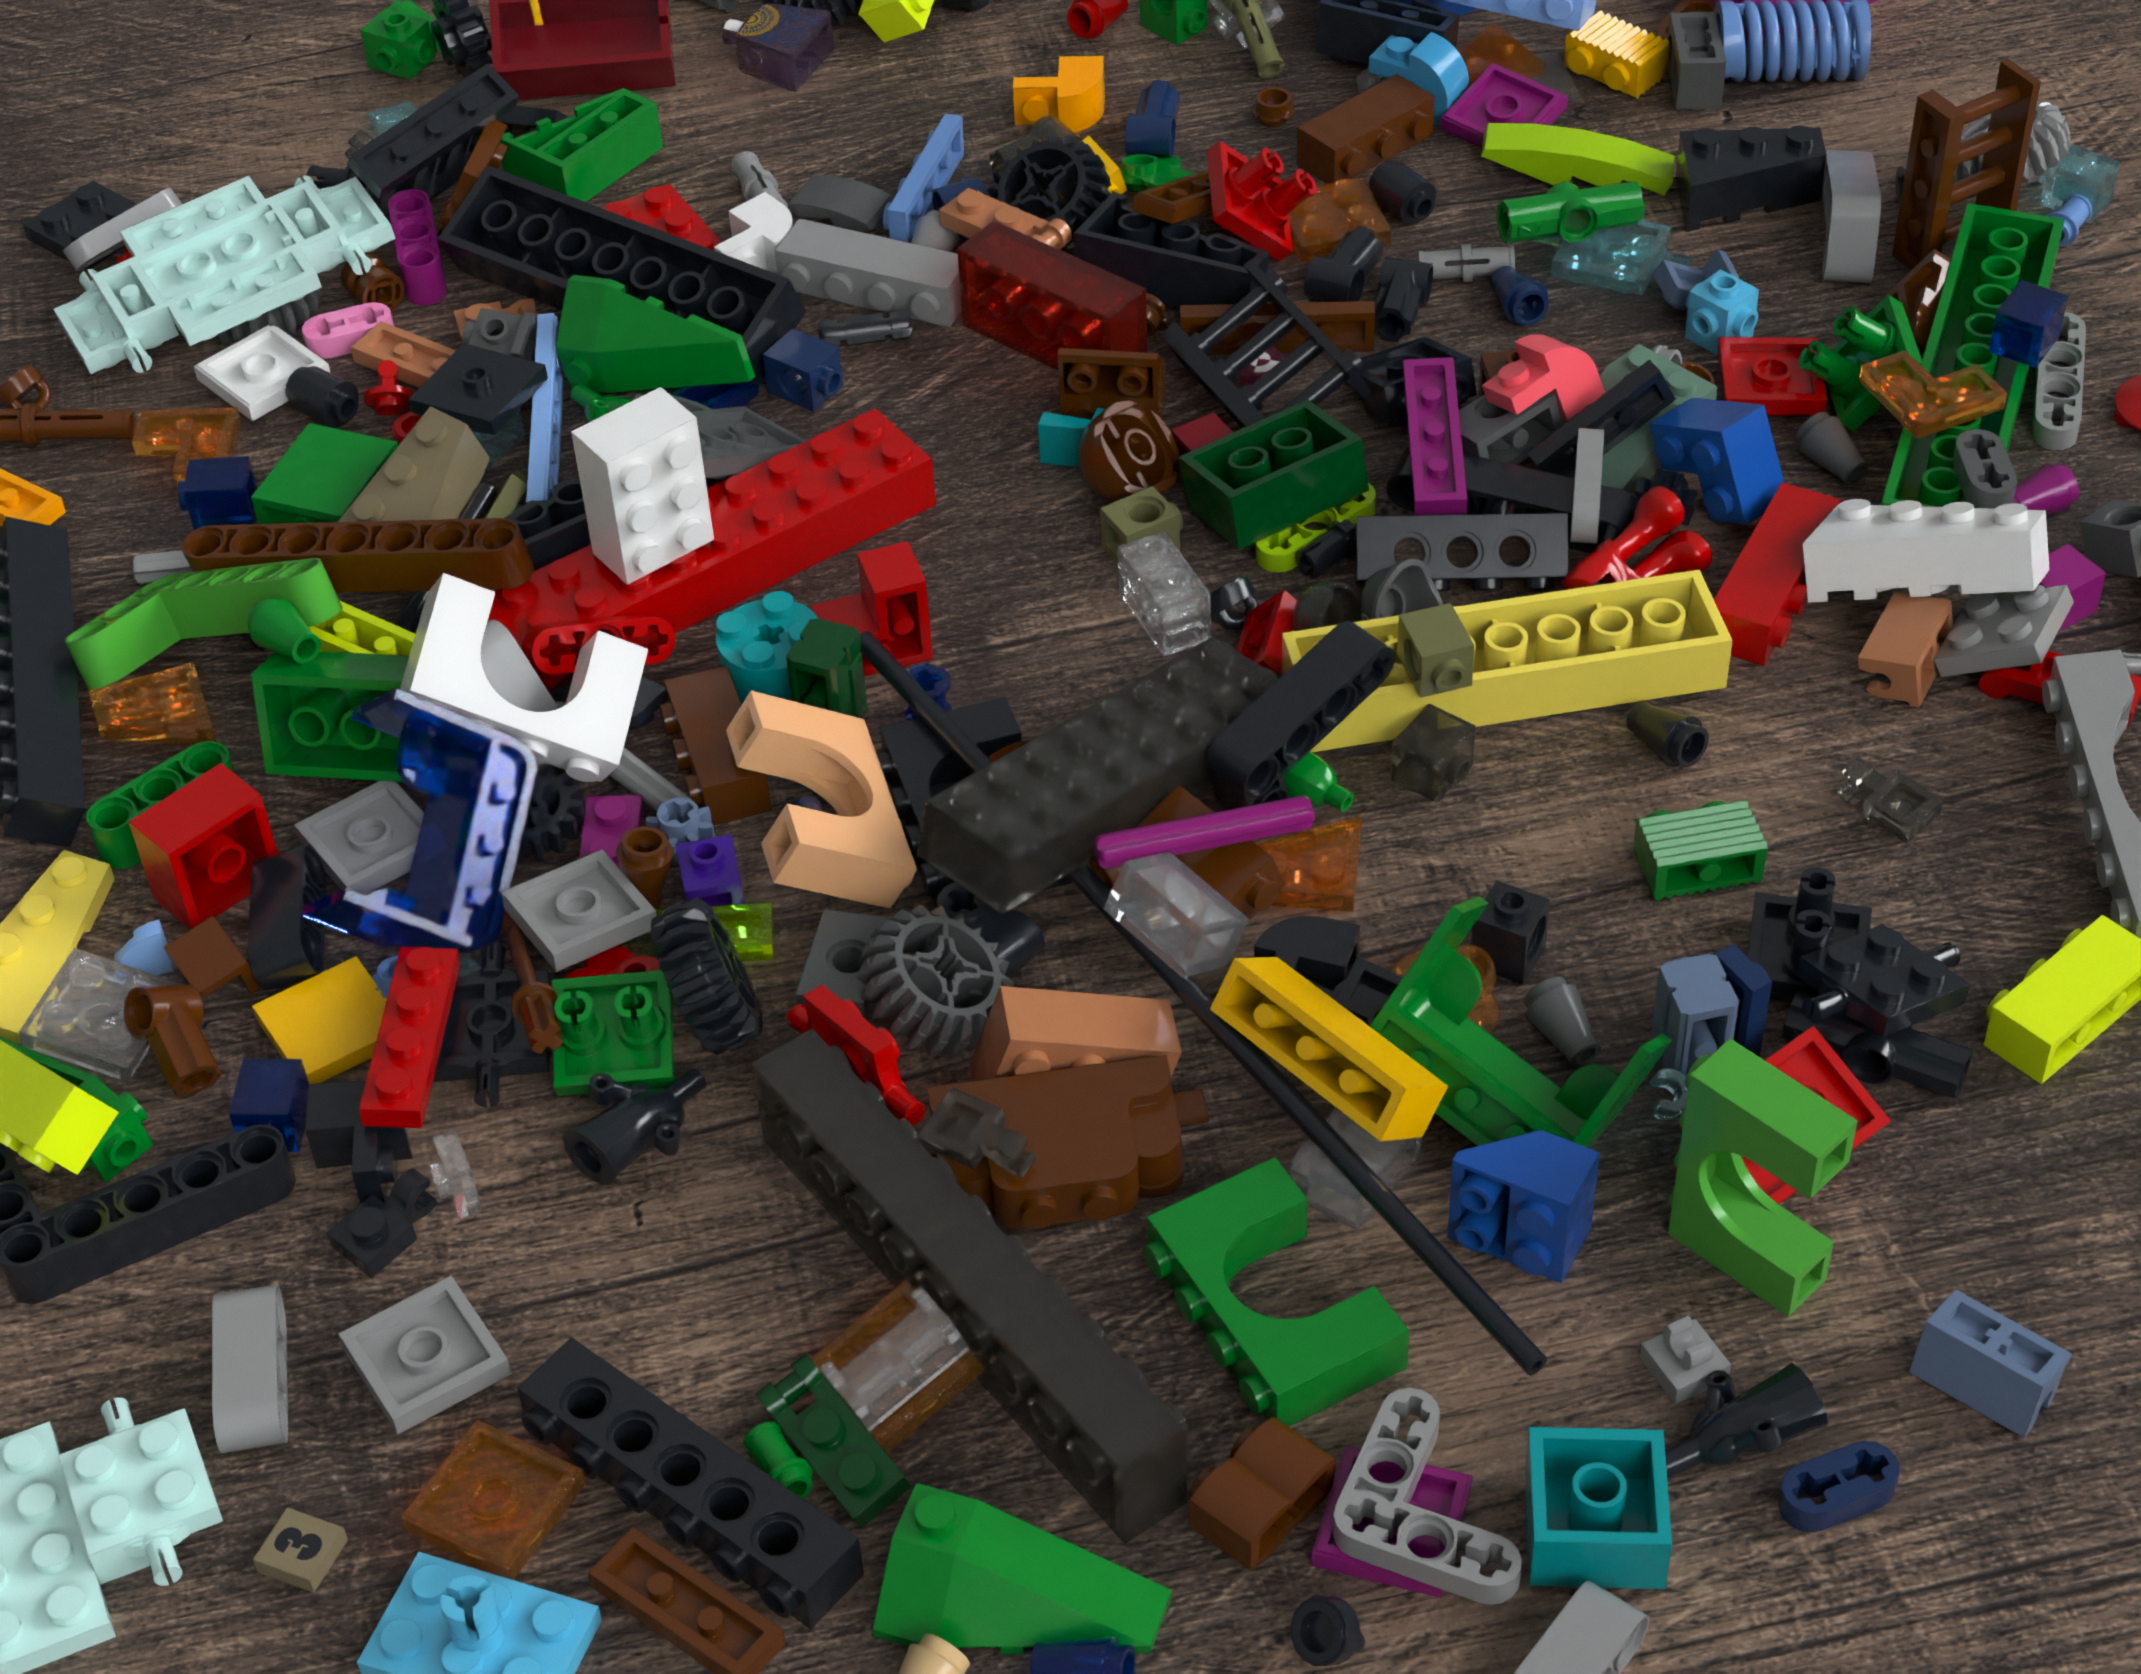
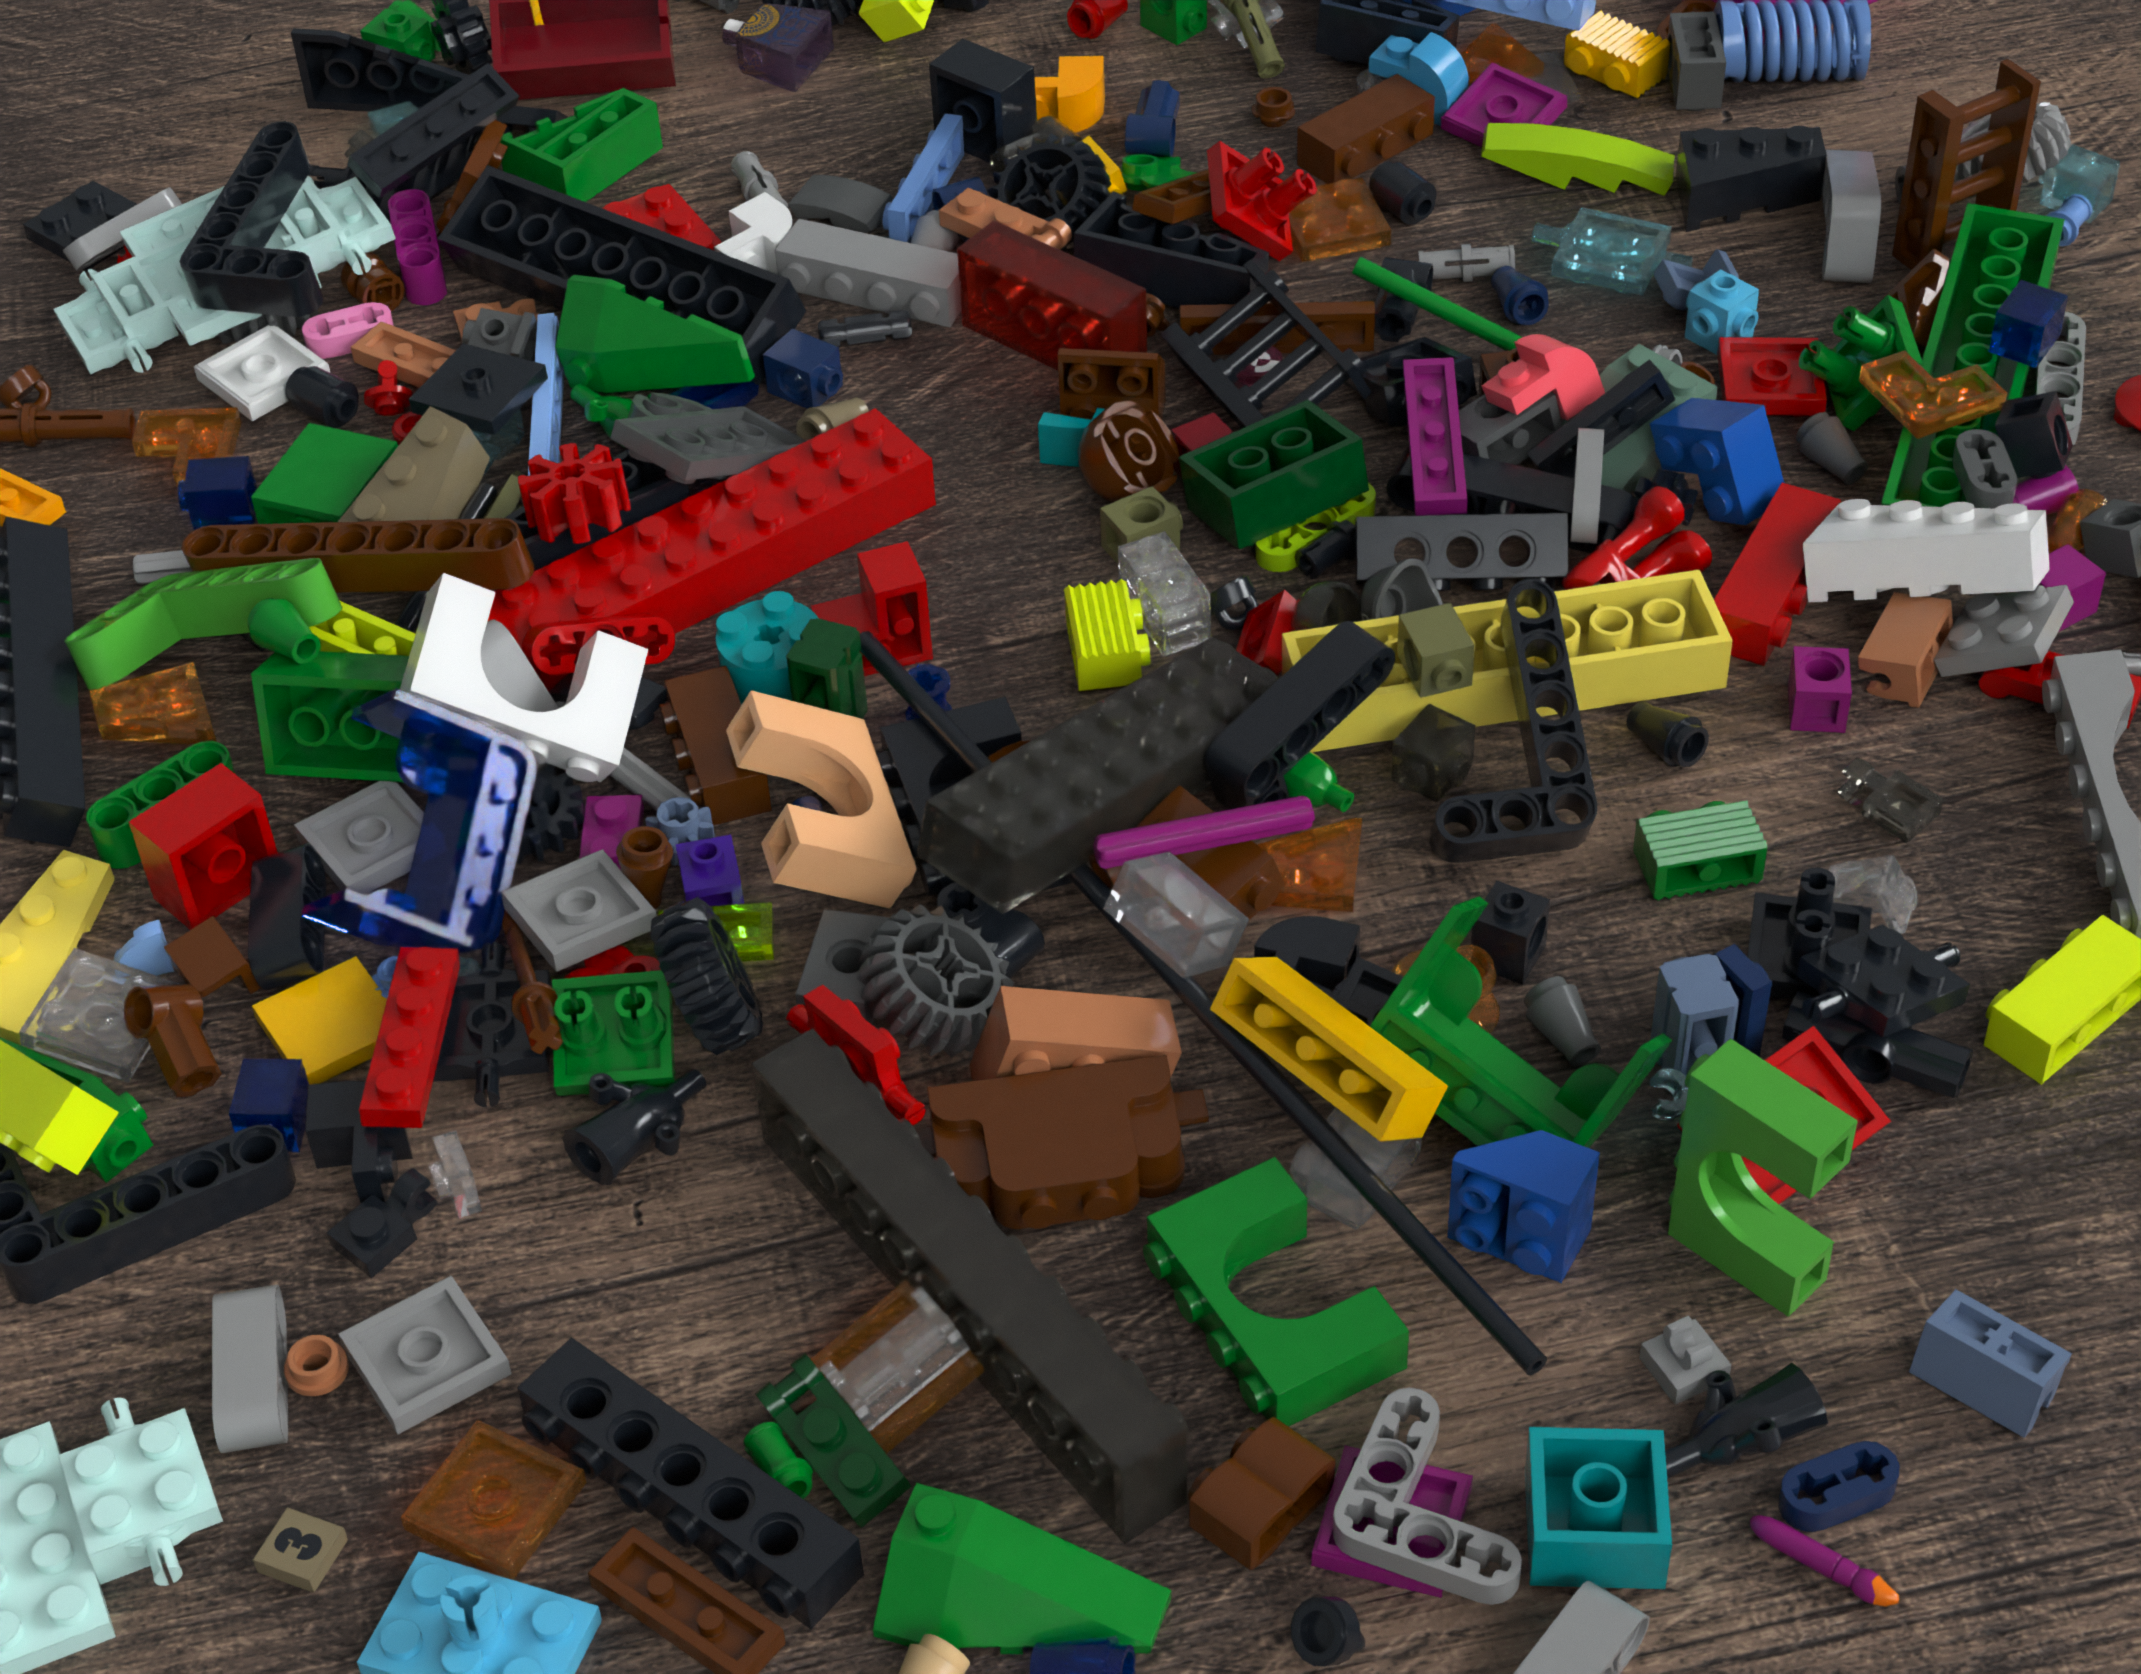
(227, 254): none -> black beam
(312, 1353): none -> nougat plate
(362, 75): none -> black wedge
(574, 493): none -> red gear
(643, 485): white brick -> none
(828, 416): none -> dark tan cone
(969, 1129): clear smoke plate -> none
(988, 92): none -> black brick
(1104, 635): none -> neon yellow brick
(1343, 272): black piece -> none
(1435, 304): none -> green bar
(1541, 740): none -> black beam
(1570, 212): green piece -> none
(1819, 689): none -> magenta brick
(1863, 1582): none -> magenta piece
(1877, 885): none -> clear bracket
(2035, 435): none -> black brick
(2066, 526): none -> clear orange cone

